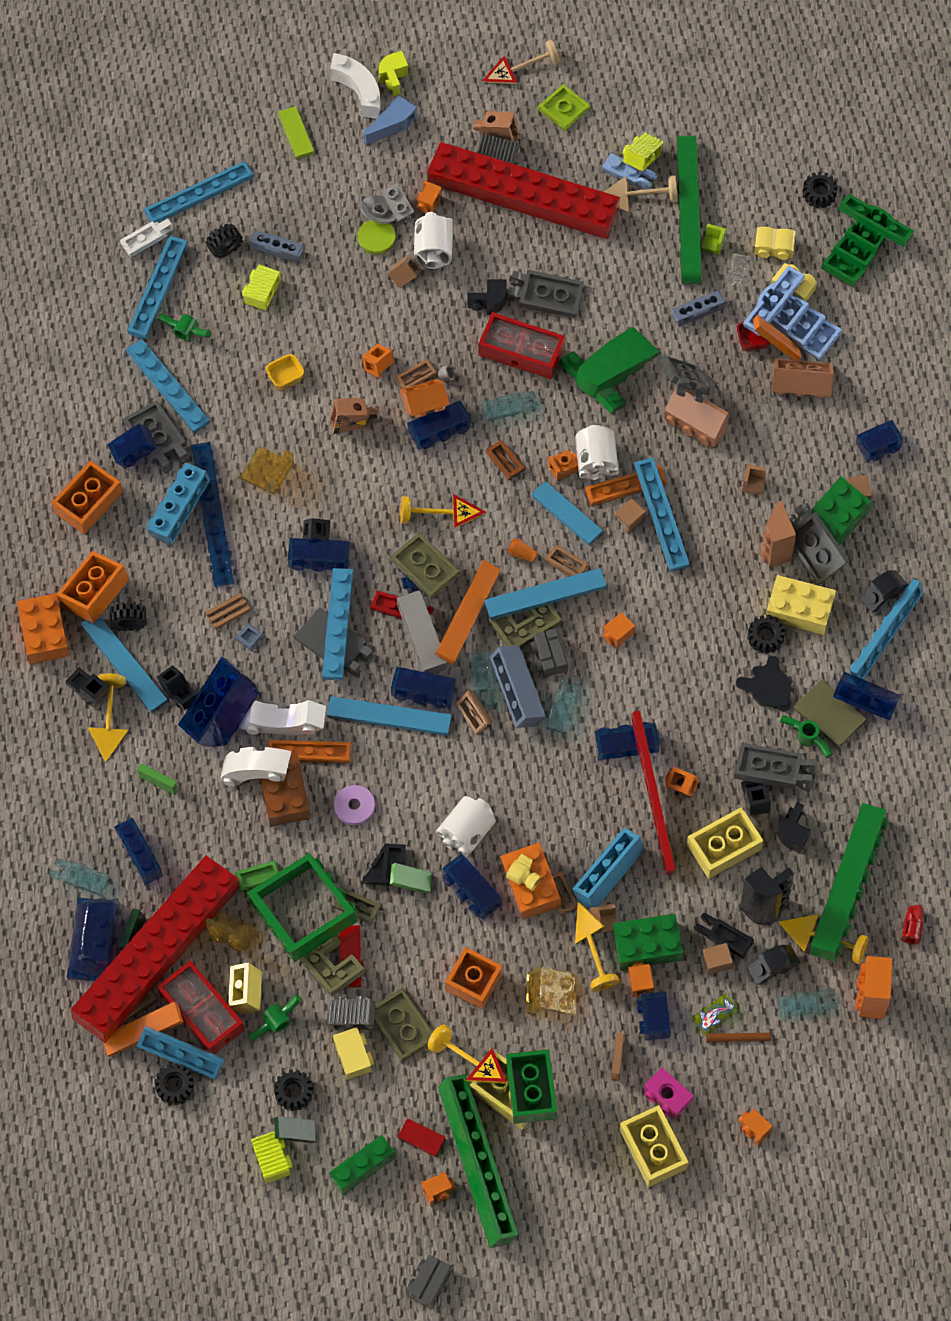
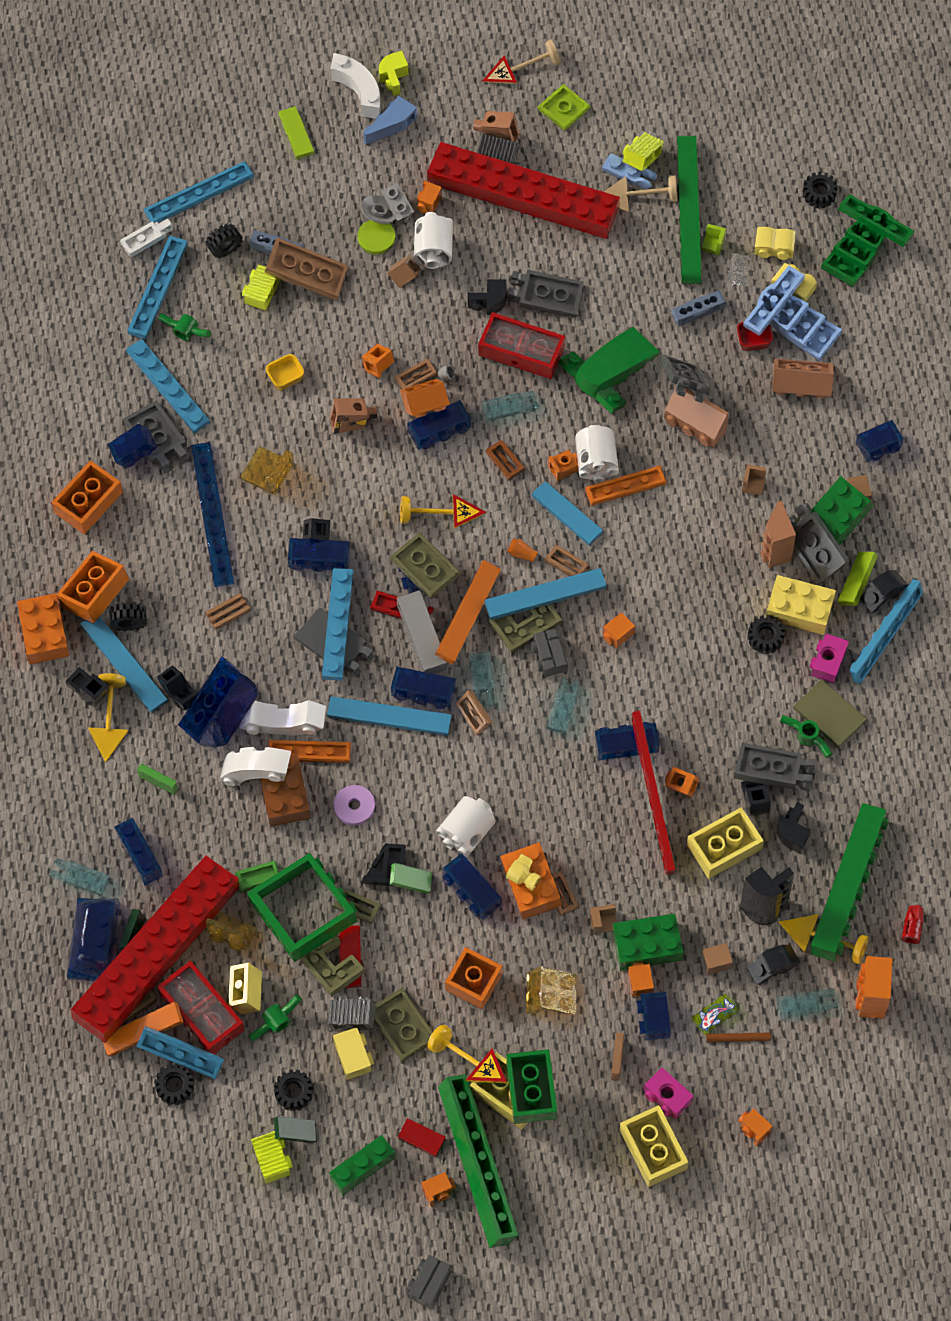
(178, 503): dark azure brick -> none
(249, 637): sand blue tile -> none
(306, 268): none -> medium nougat tile
(517, 686): sand blue brick -> none
(585, 926): yellow piece -> none
(609, 868): dark azure brick -> none
(631, 515): medium nougat panel -> none
(661, 514): dark azure plate -> none
(722, 933): black hinge -> none
(768, 686): black tile -> none
(776, 338): orange tile -> none
(832, 647): none -> dark pink brick
(857, 578): none -> lime tile
(866, 696): clear blue brick -> none

